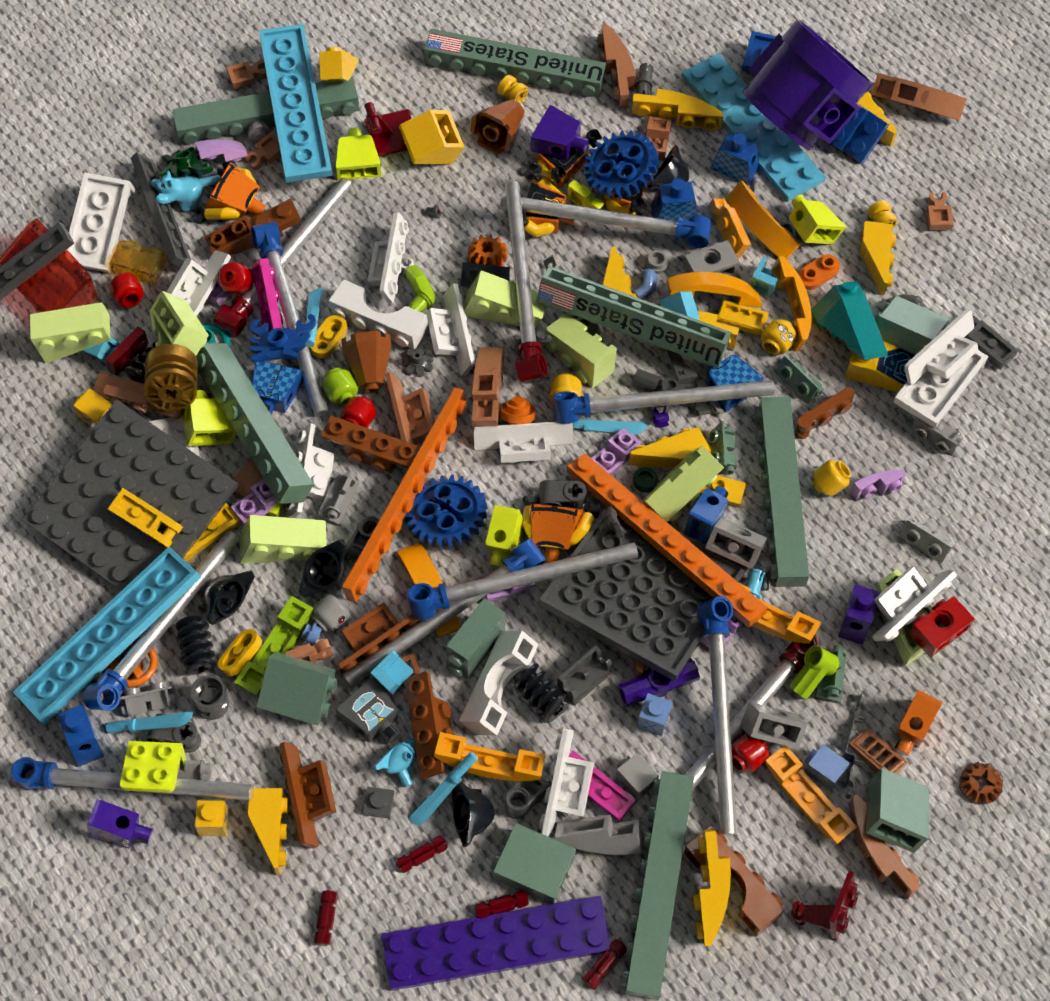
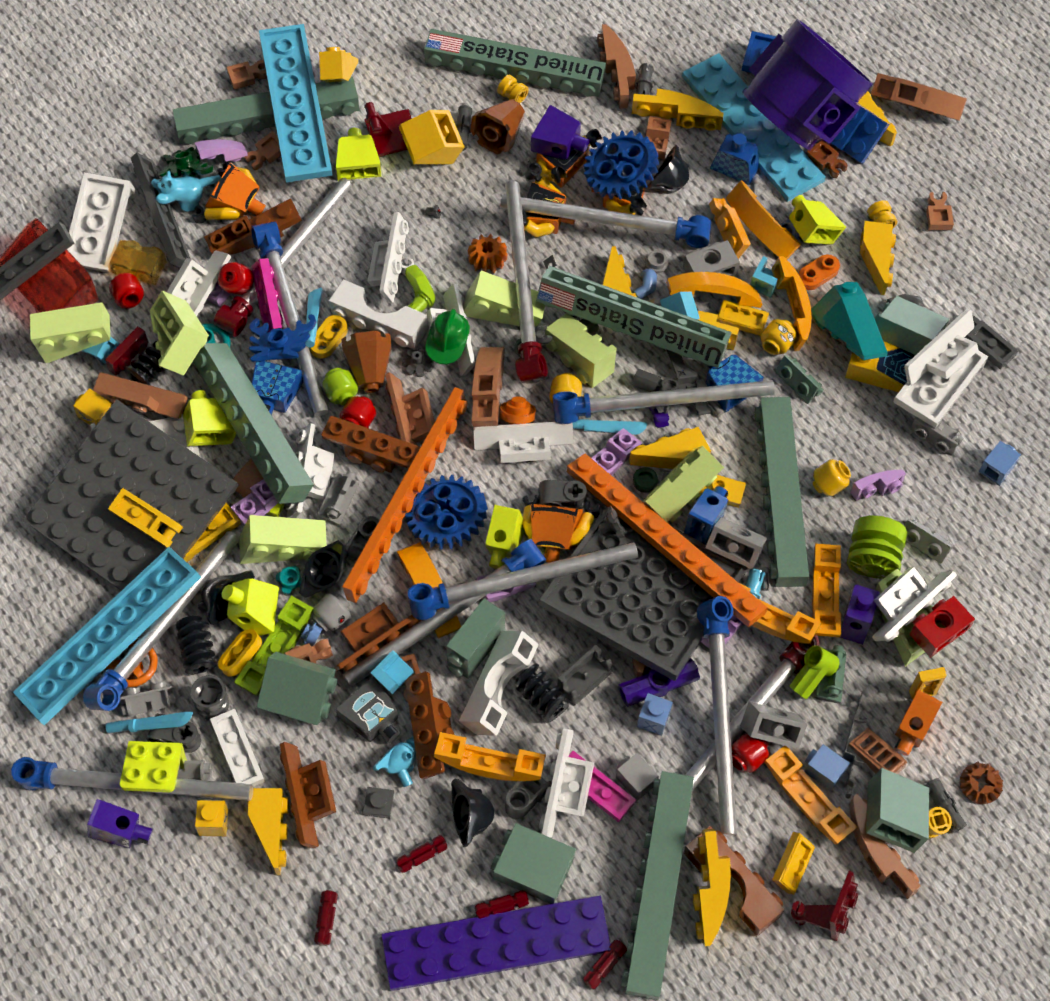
(80, 731): blue torso -> none
(171, 377): pearl gold wheel -> none
(237, 748): none -> white plate
(252, 605): none -> neon yellow torso
(258, 131): light grey plate -> none
(285, 574): none -> teal plate
(428, 807): medium azure piece -> none
(447, 337): none -> green piece
(464, 116): none -> dark grey pin
(471, 271): black hinge -> none
(582, 196): neon yellow plate -> none
(602, 835): light grey slope -> none
(674, 201): blue torso -> none
(721, 440): sand green hinge -> none
(793, 863): none -> yellow plate
(824, 412): dark orange plate -> none
(826, 157): none -> dark orange plate
(826, 589): none -> light orange slope
(876, 546): none -> lime wheel
(928, 681): none -> yellow plate
(939, 822): none -> yellow wheel
(943, 800): none -> dark grey pin
(1000, 462): none -> medium blue brick

